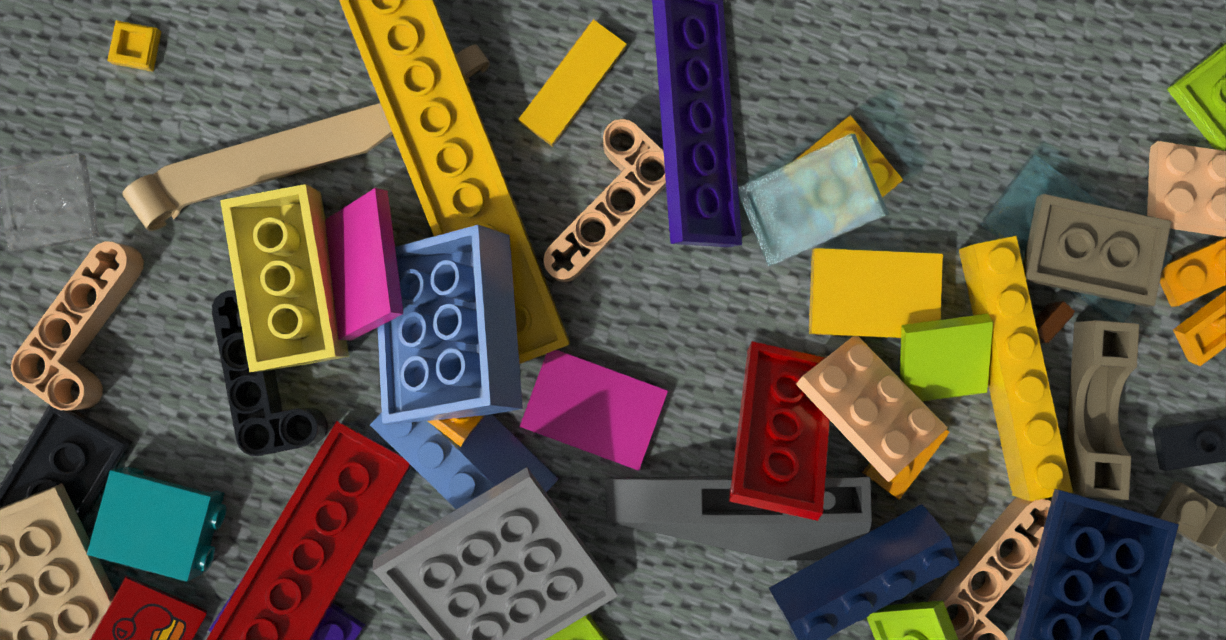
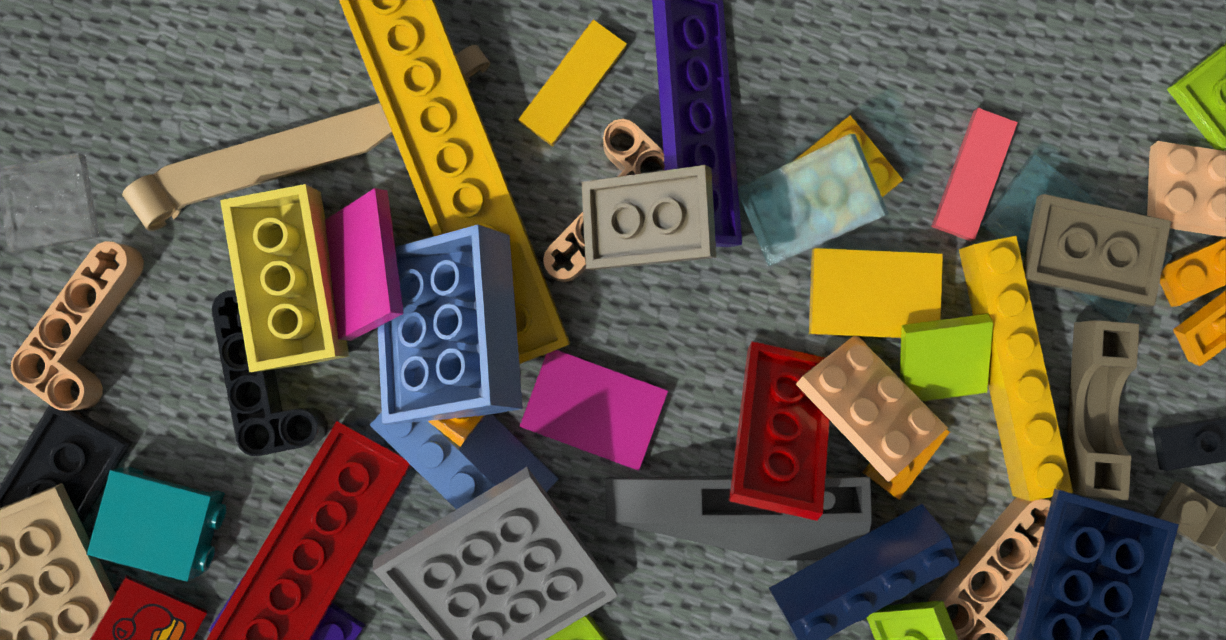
(134, 45): yellow tile -> none
(649, 218): none -> plate
(974, 174): none -> coral tile
(1052, 320): reddish brown tile -> none

